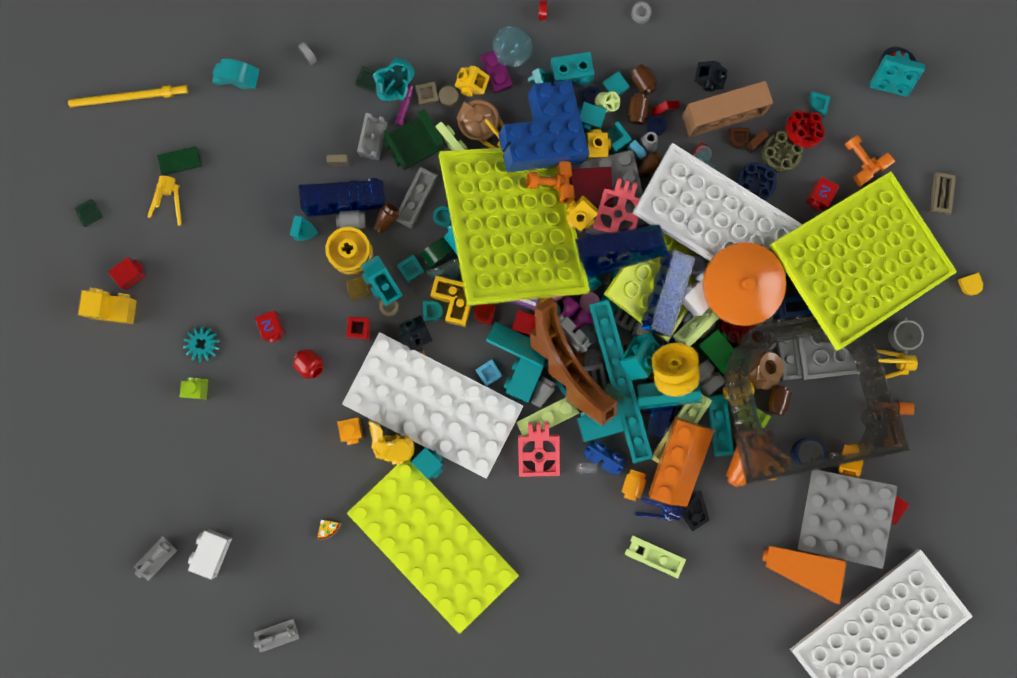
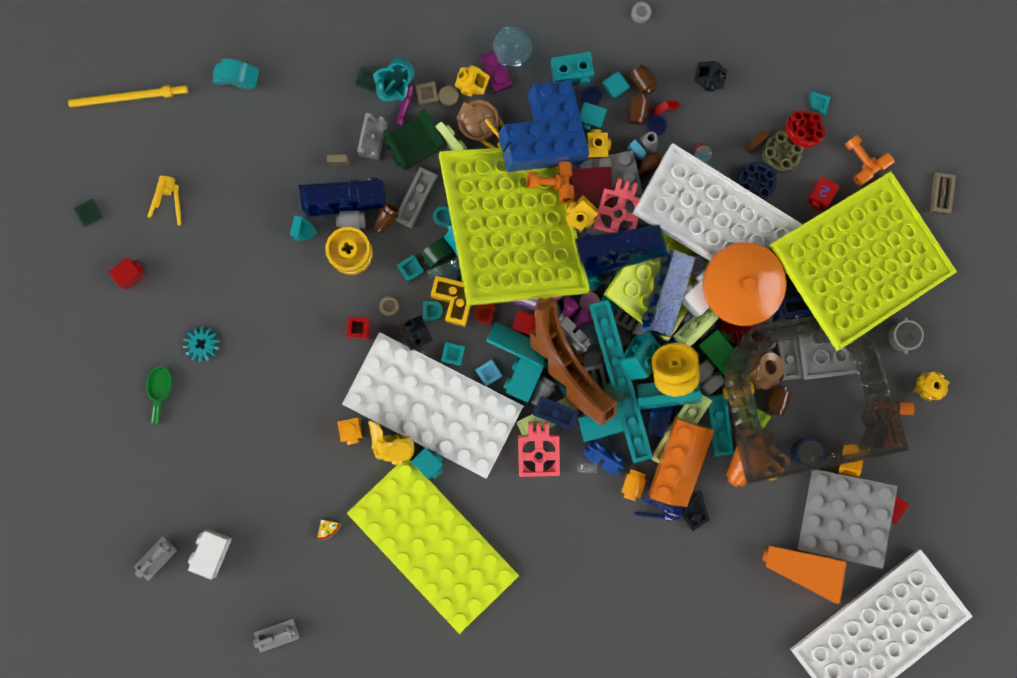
(101, 306): yellow brick -> none
(158, 388): none -> green piece
(179, 161): dark green tile -> none
(194, 388): lime brick -> none
(270, 327): red brick -> none
(306, 51): light grey tile -> none
(308, 364): red head -> none
(357, 288): clear yellow tile -> none
(381, 280): teal brick -> none
(453, 354): none -> teal tile
(539, 76): teal tile -> none
(542, 10): red tile -> none
(555, 413): none -> dark blue plate
(612, 102): yellowish green wheel -> none
(619, 138): teal panel -> none
(656, 557): yellowish green plate -> none
(727, 109): medium nougat brick -> none
(739, 137): reddish brown tile -> none
(897, 72): teal plate -> none
(903, 362): yellow plant -> none
(932, 386): none -> yellow brick
(971, 284): yellow tile -> none

